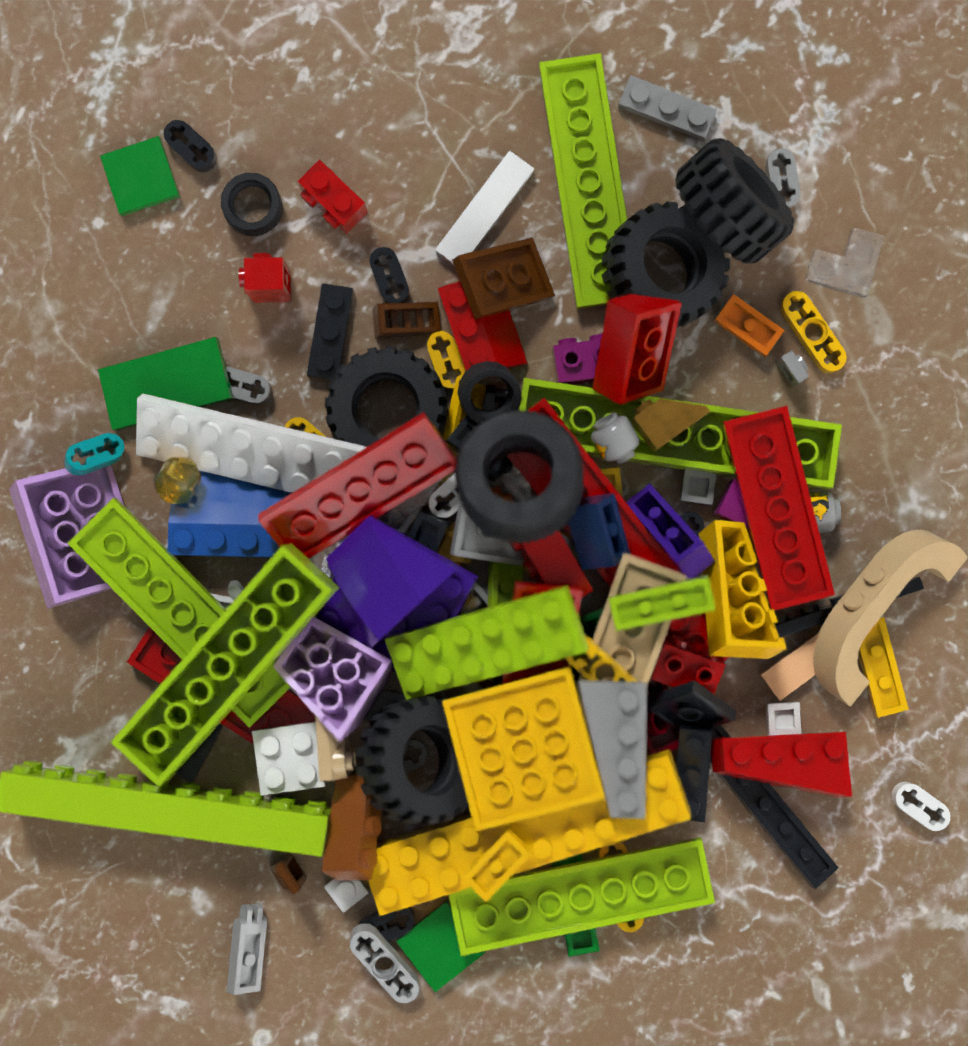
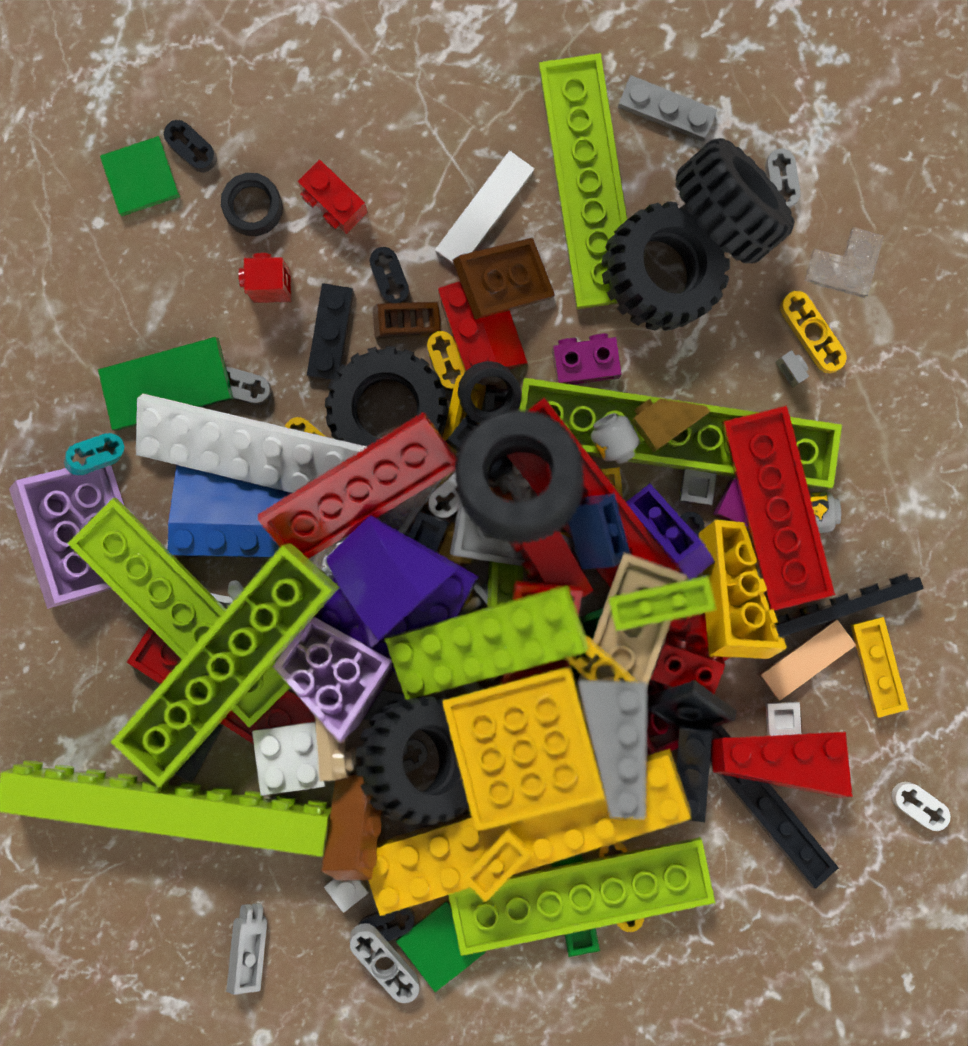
(177, 480): clear yellow head -> none
(289, 873): reddish brown slope -> none
(635, 347): red slope -> none
(749, 325): orange plate -> none
(867, 601): tan arch -> none

